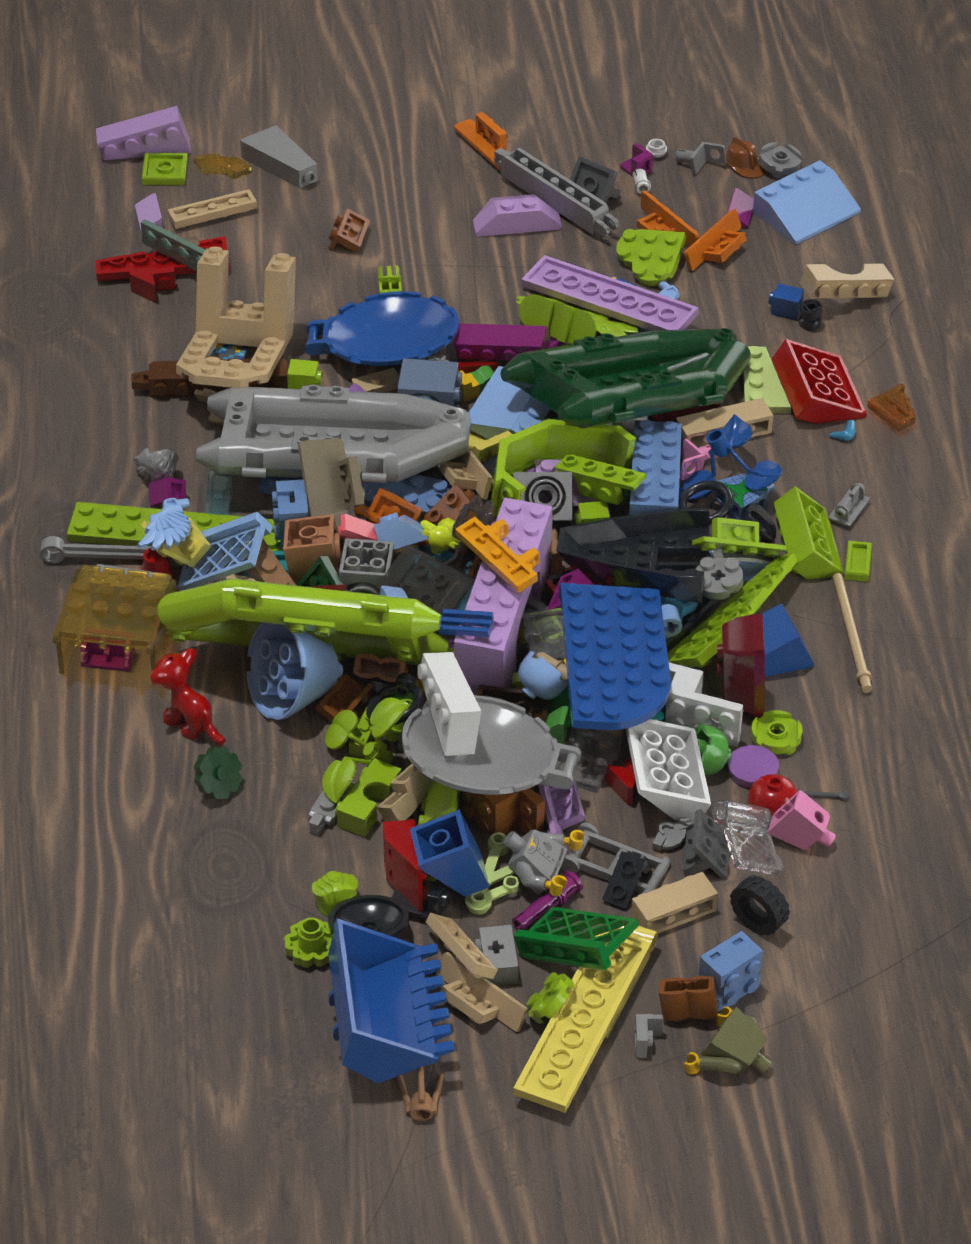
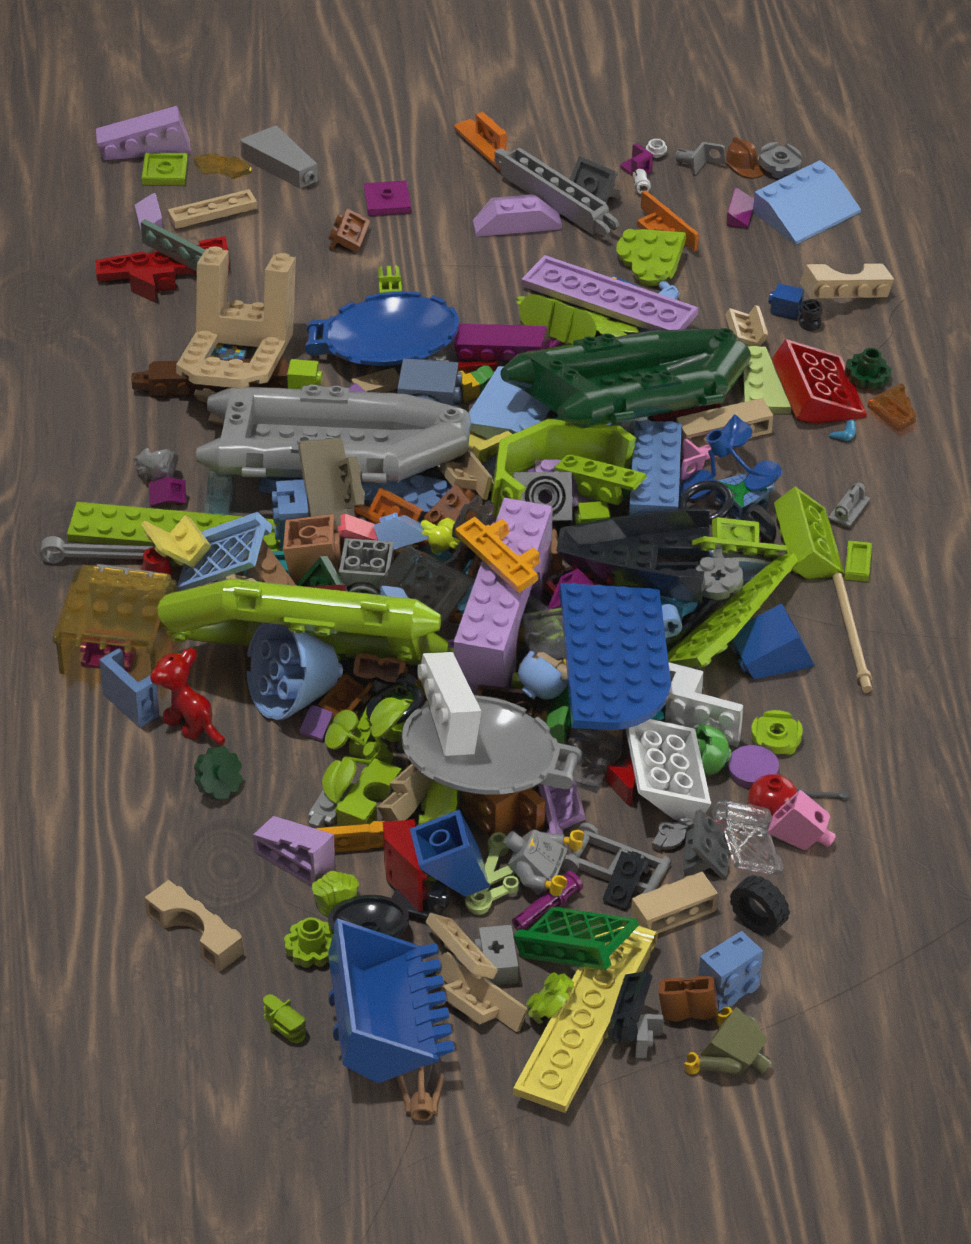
(131, 697): none -> medium blue panel
(168, 525): light blue animal -> none
(173, 907): none -> tan arch
(284, 1019): none -> lime arm
(296, 848): none -> lavender wedge
(316, 723): none -> medium lavender slope
(356, 836): none -> light orange hinge
(387, 198): none -> magenta plate
(466, 618): blue tile -> none
(629, 1007): none -> black hinge
(717, 242): orange bracket -> none
(743, 663): dark red windscreen -> none
(748, 327): none -> tan bracket
(868, 369): none -> dark green plant

